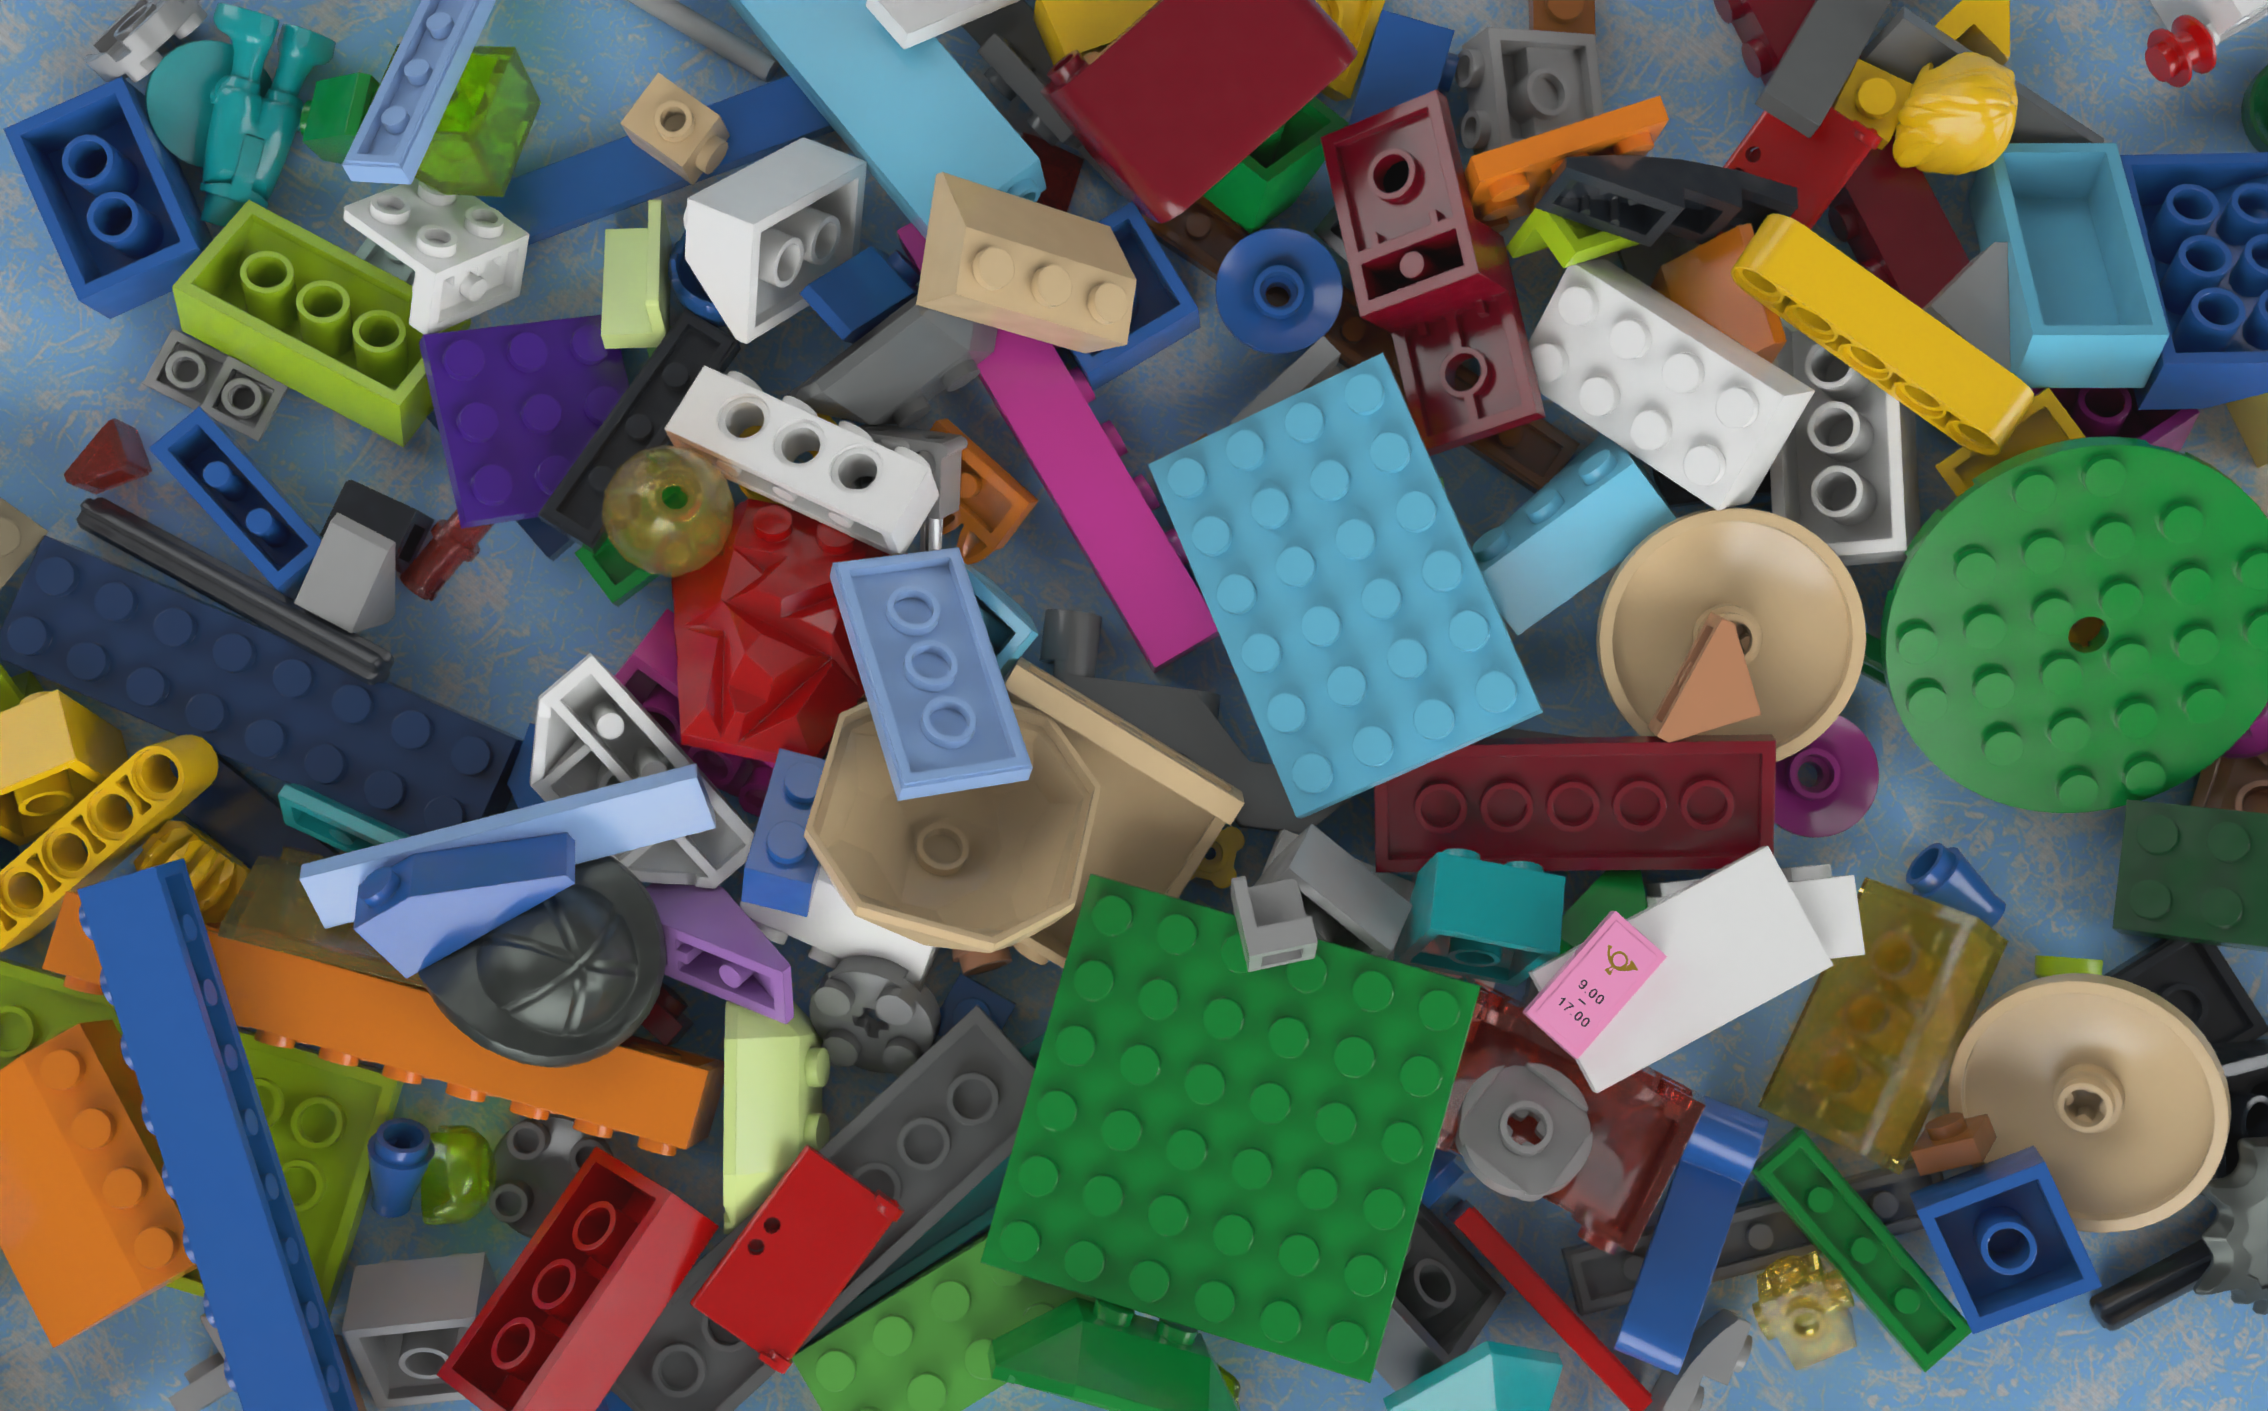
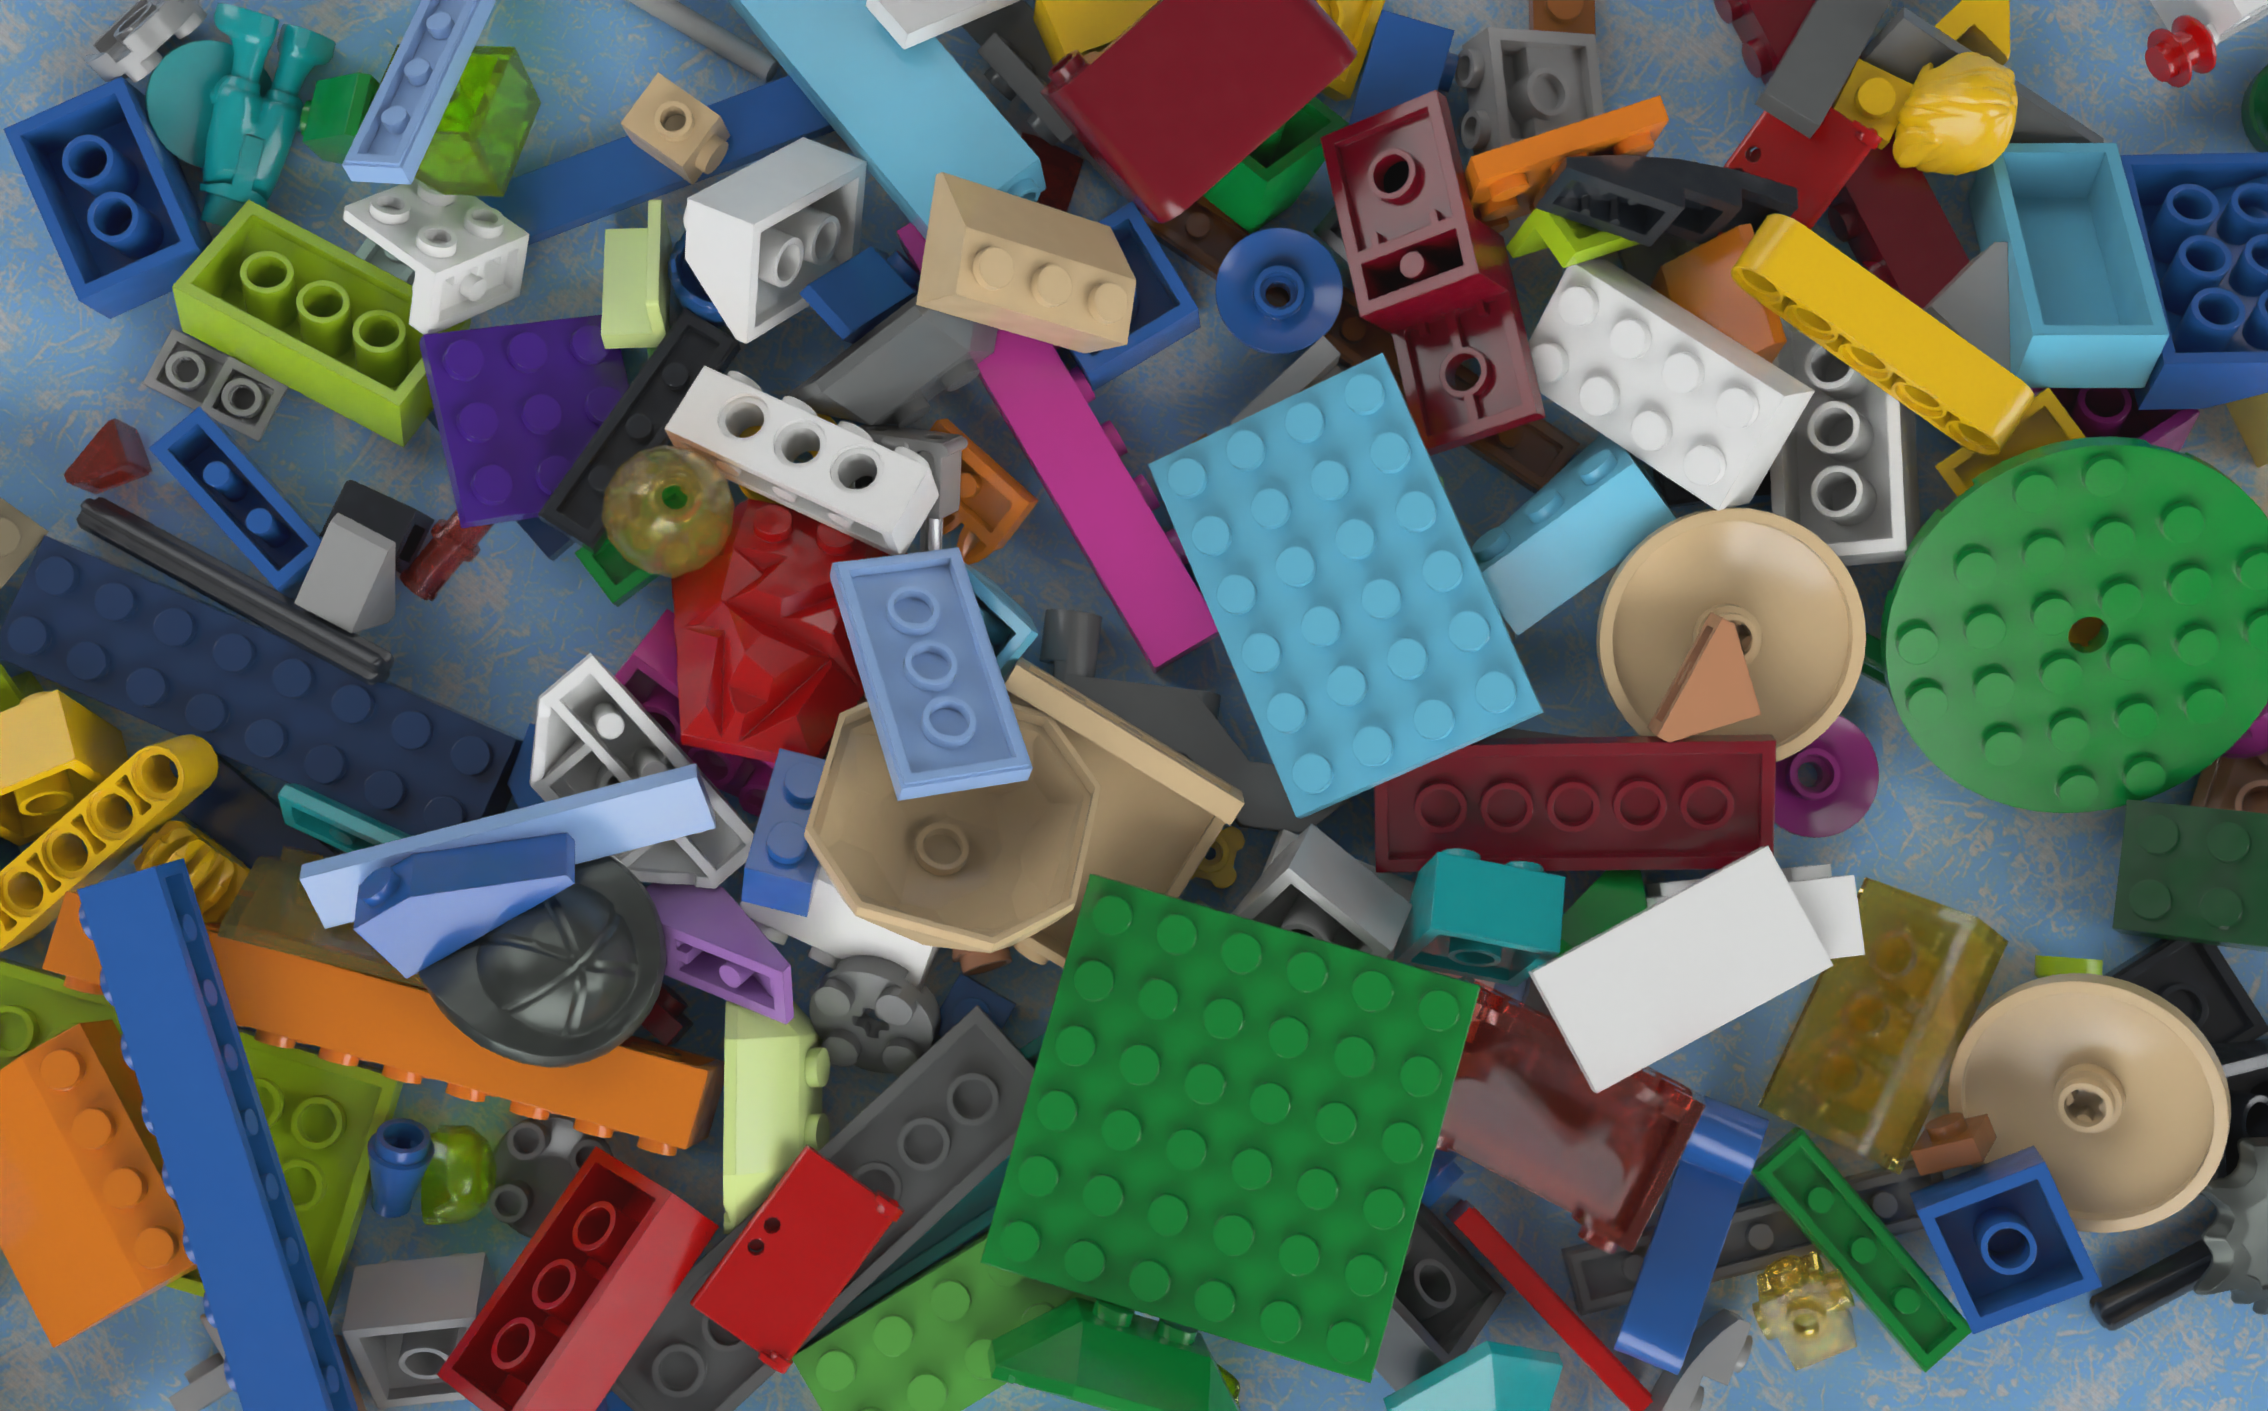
(1272, 923): light grey panel -> none
(1562, 1126): light grey plate -> none
(1594, 984): bright pink tile -> none
(1951, 880): blue cone -> none

